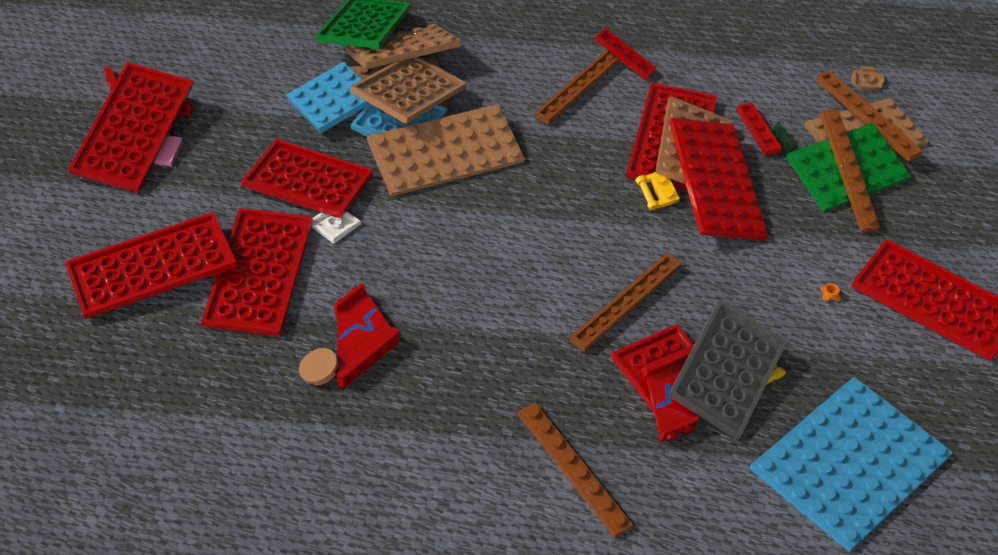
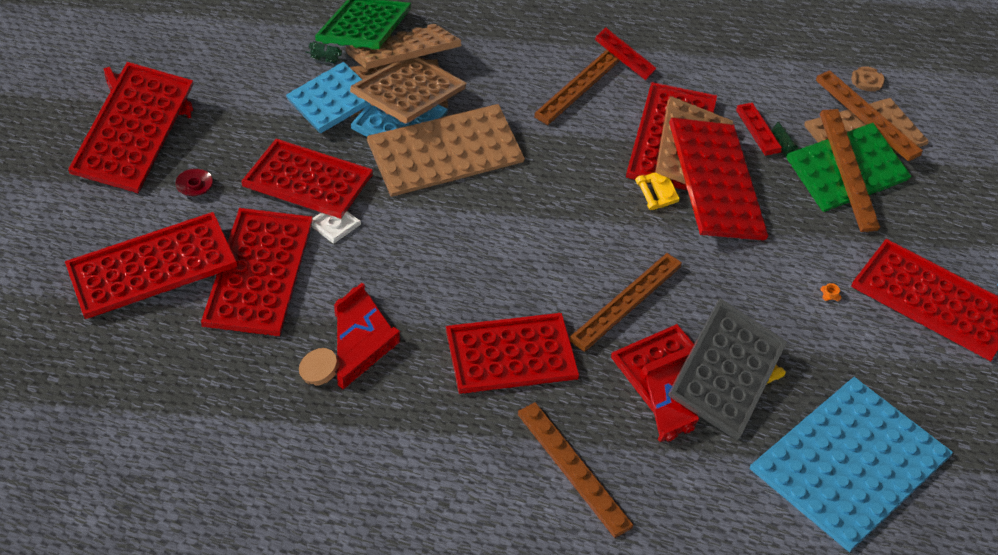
(169, 151): bright pink tile -> none
(193, 182): none -> dark red dish
(331, 54): none -> clear green hinge
(511, 353): none -> red plate

